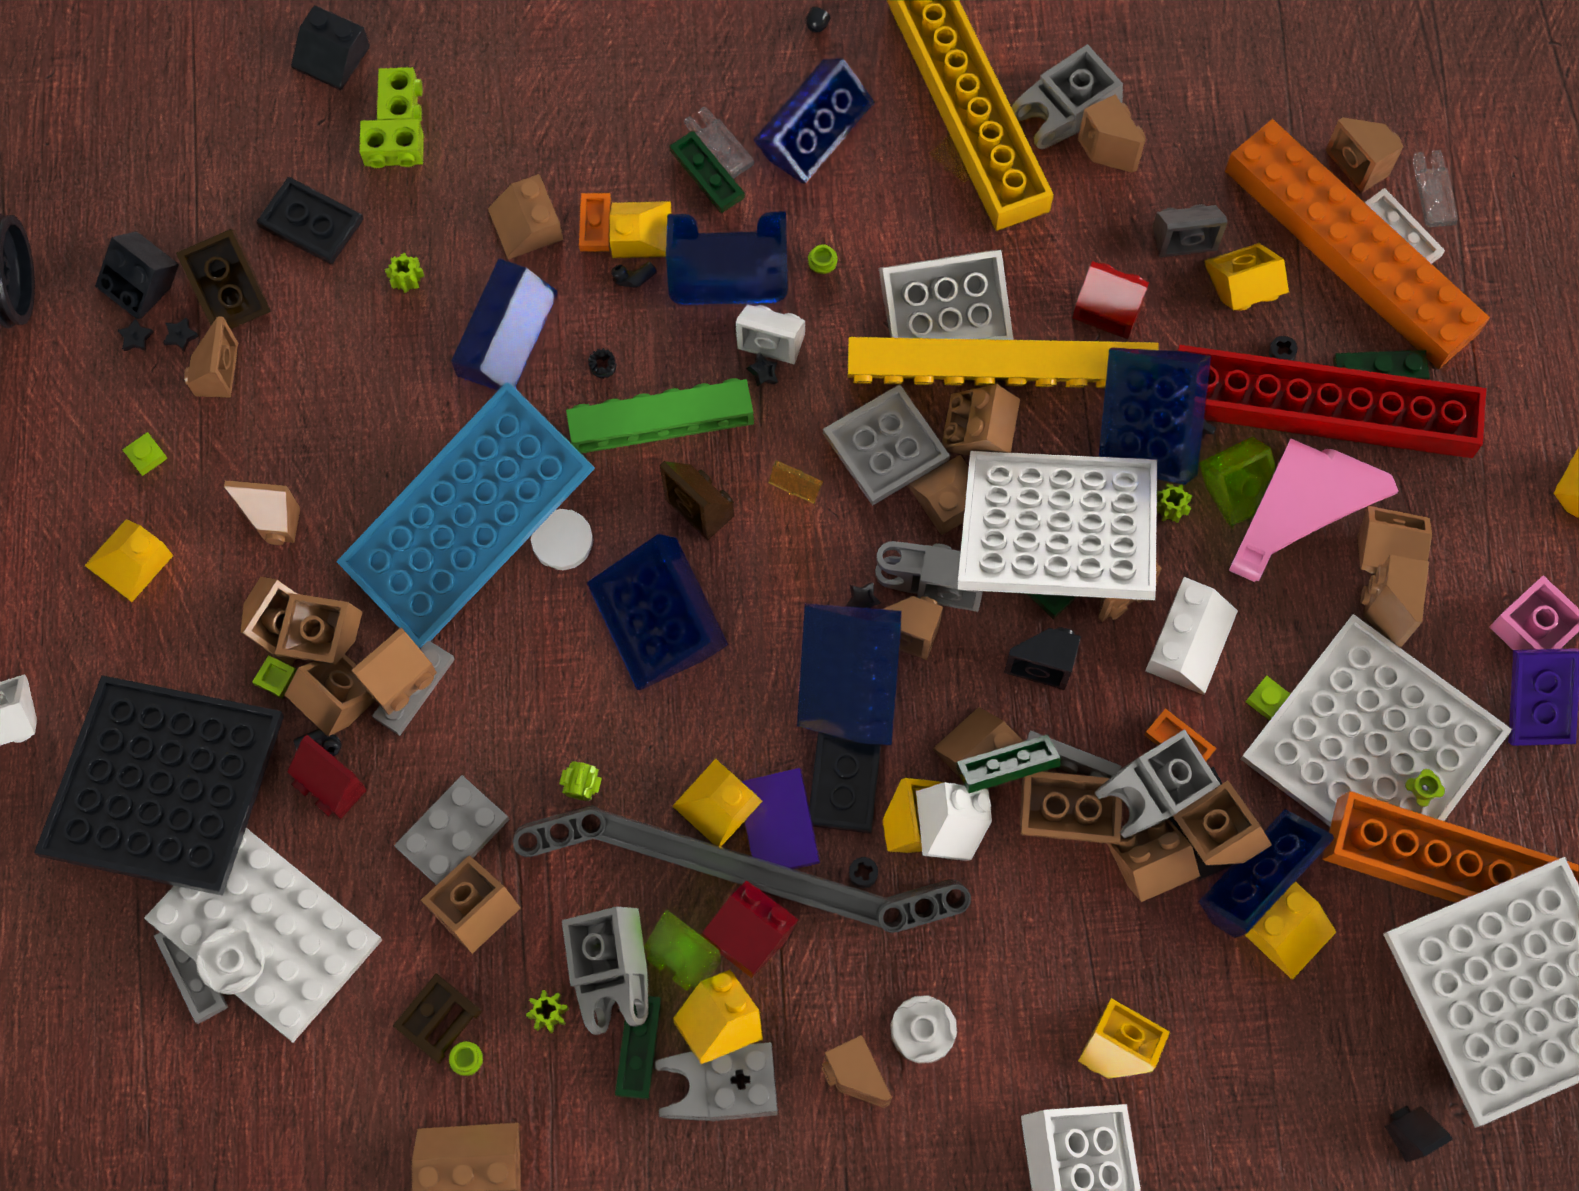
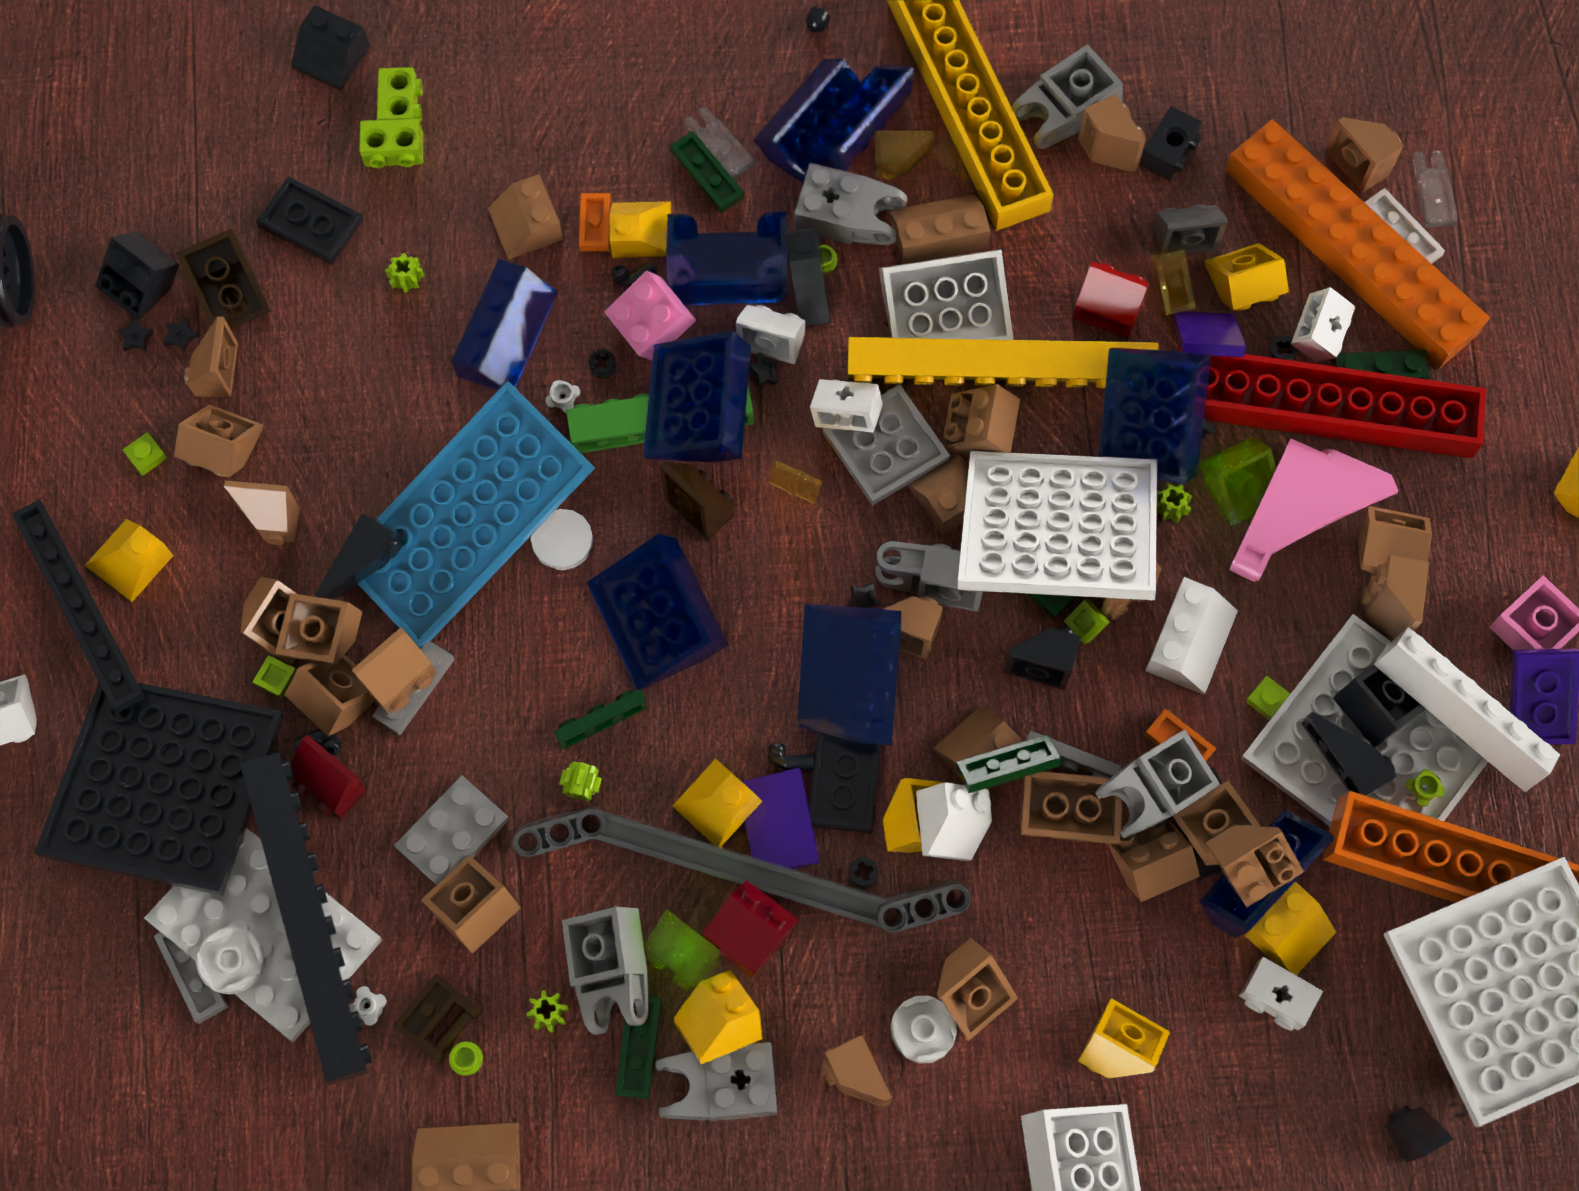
(78, 606): none -> black plate
(216, 440): none -> medium nougat slope
(304, 919): none -> black brick
(364, 552): none -> black slope
(376, 1006): none -> white plate
(558, 388): none -> white plate
(600, 718): none -> dark green plate
(649, 314): none -> bright pink brick
(698, 399): none -> clear blue slope
(788, 762): none -> black arm
(808, 276): none -> black slope
(845, 206): none -> light grey brick
(846, 405): none -> white brick
(861, 115): none -> clear blue slope
(900, 151): none -> clear yellow slope
(940, 228): none -> medium nougat slope
(974, 988): none -> medium nougat slope
(1086, 621): none -> lime plate
(1173, 280): none -> clear yellow slope
(1177, 129): none -> black brick
(1209, 334): none -> dark purple tile
(1254, 860): none -> medium nougat slope
(1298, 995): none -> white brick
(1323, 325): none -> white brick
(1352, 759): none -> black slope
(1377, 705): none -> black slope
(1467, 710): none -> white brick

